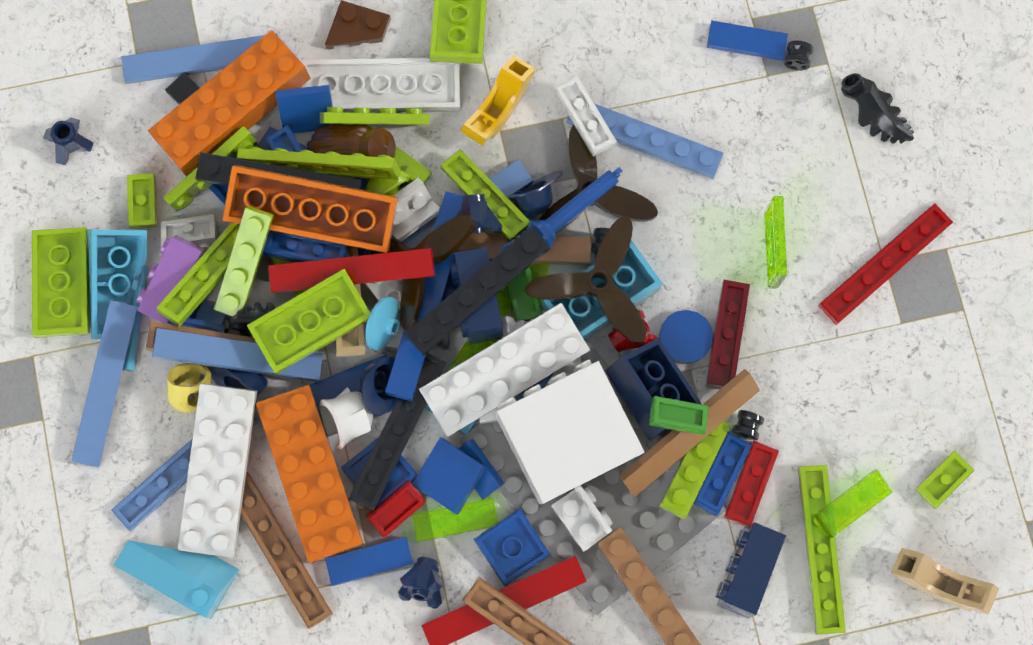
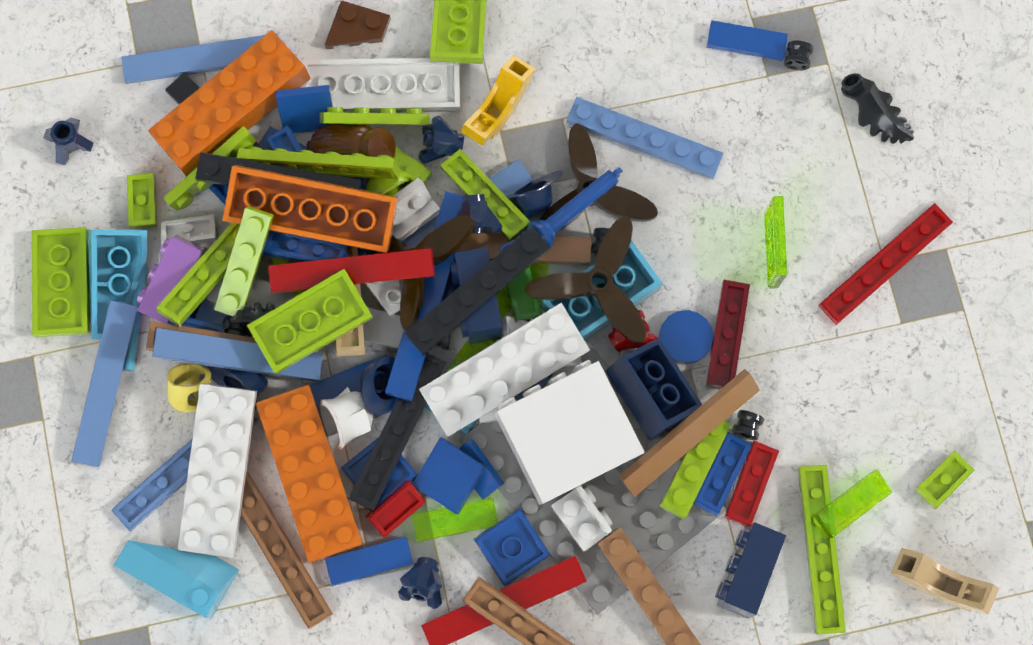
(382, 323): medium azure dish -> none
(439, 140): none -> dark blue rock
(585, 116): white tile -> none
(679, 415): bright green tile -> none

